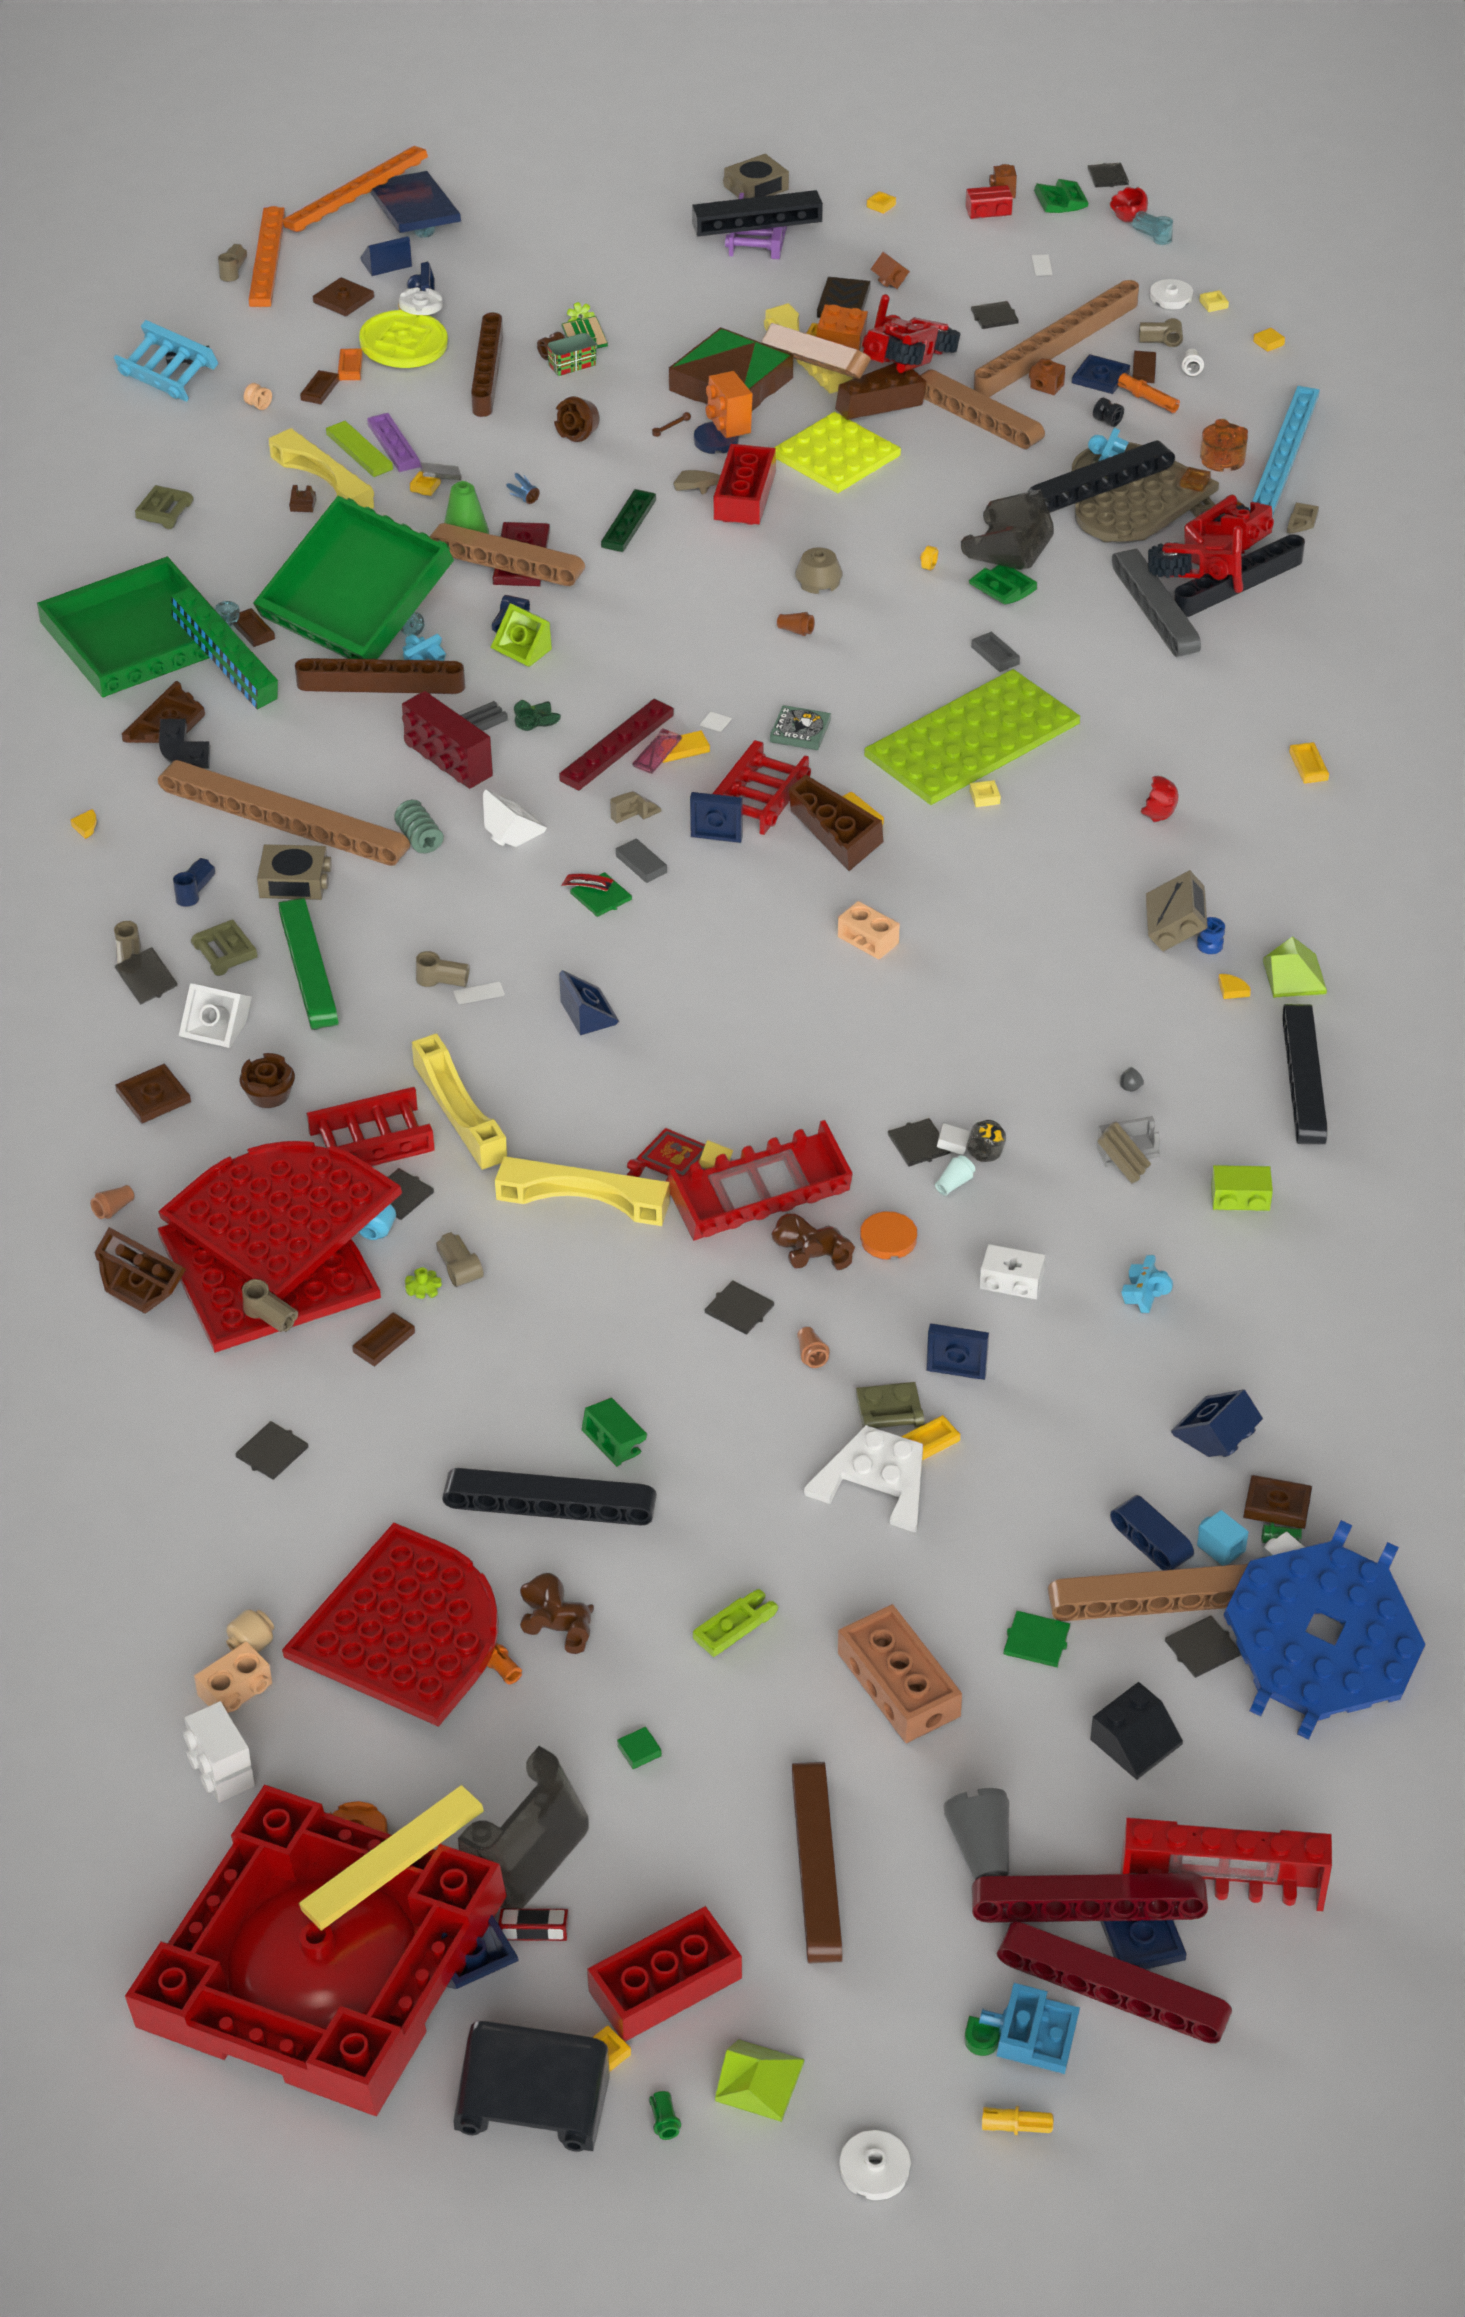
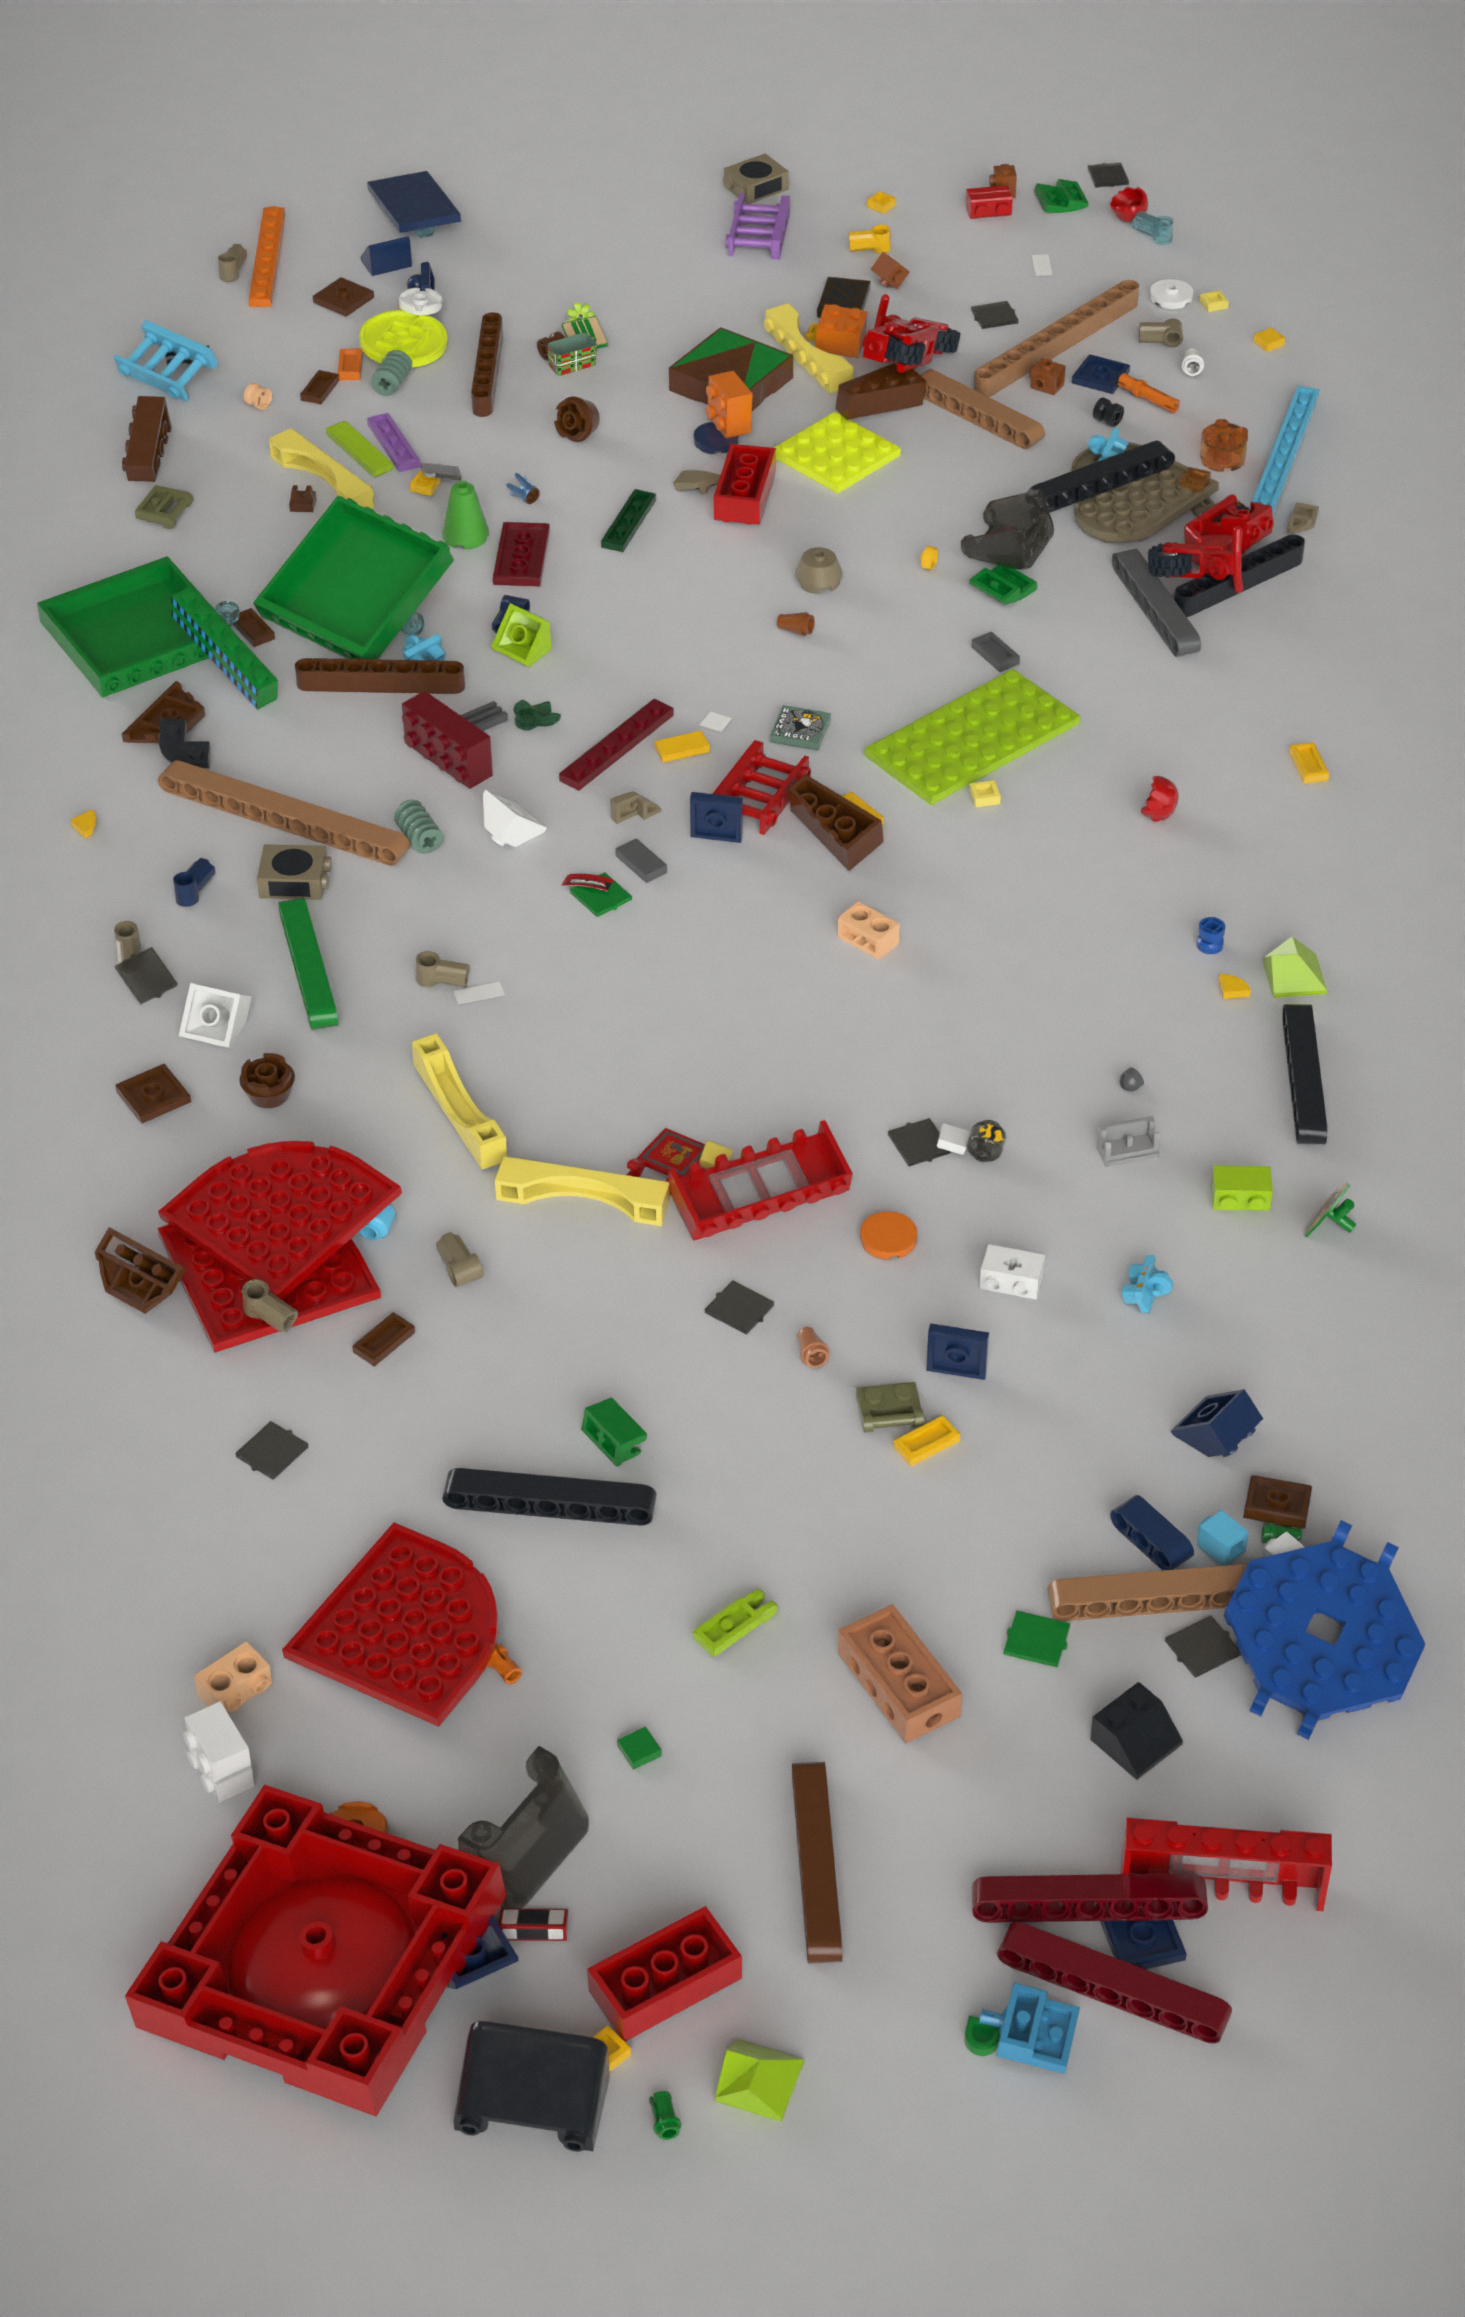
(109, 1202): nougat cone -> none
(146, 439): none -> reddish brown wedge
(231, 942): olive plate -> none
(251, 1628): tan head -> none
(350, 191): orange plate -> none
(379, 1149): red fence -> none
(391, 372): none -> sand green piece
(391, 1857): light yellow tile -> none
(413, 1192): clear smoke piece -> none
(423, 1283): lime plant -> none
(510, 555): medium nougat beam -> none
(546, 1596): reddish brown animal -> none
(585, 1004): dark blue slope -> none
(657, 431): reddish brown hinge -> none
(657, 750): clear pink slope -> none
(757, 213): black brick -> none
(810, 1242): reddish brown animal -> none
(817, 351): beam -> none
(873, 2180): white plate -> none
(876, 239): none -> yellow piece
(880, 1463): white wing -> none
(956, 1174): light aqua cone -> none
(981, 1830): dark grey cone -> none
(1015, 2120): yellow axle -> none
(1125, 1149): dark tan tile -> none
(1144, 366): reddish brown tile -> none
(1176, 910): dark tan brick -> none
(1337, 1214): none -> green shield

